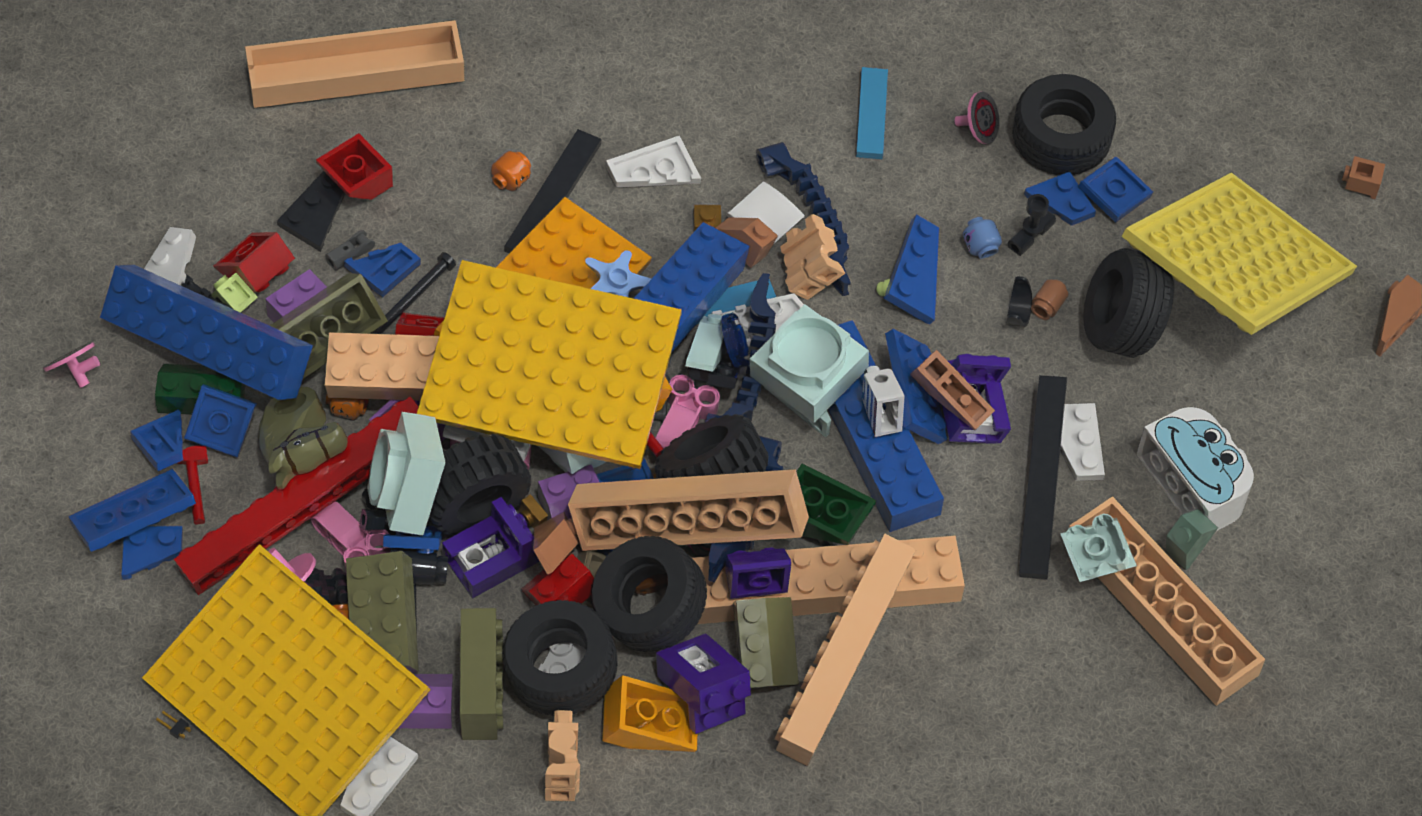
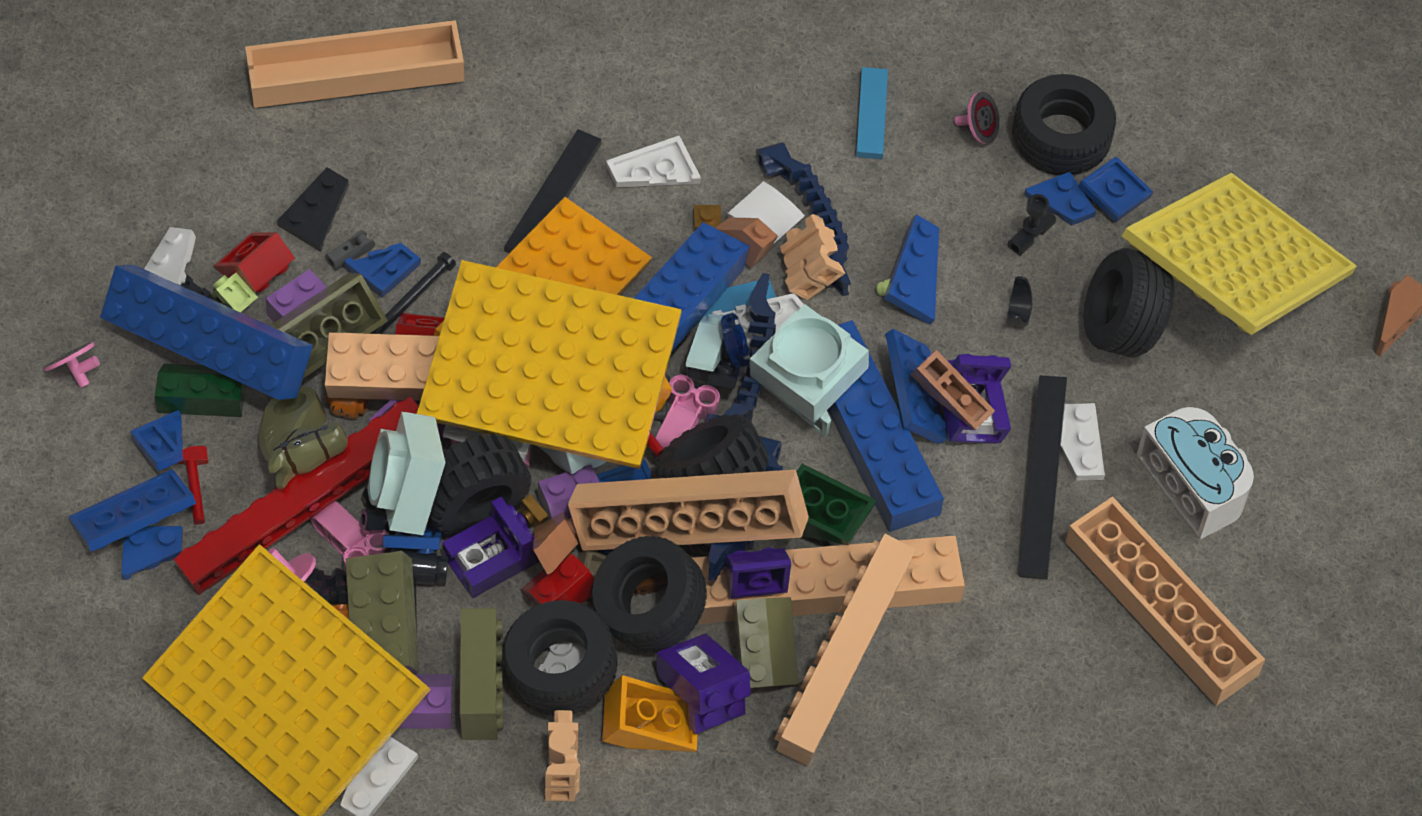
(178, 729): piece -> none
(220, 420): blue plate -> none
(357, 168): red slope -> none
(511, 170): orange head -> none
(616, 276): light blue animal -> none
(880, 388): white torso -> none
(982, 237): medium blue head -> none
(1049, 299): nougat brick -> none
(1098, 548): light aqua slope -> none
(1189, 537): sand green slope -> none
(1364, 176): nougat brick -> none

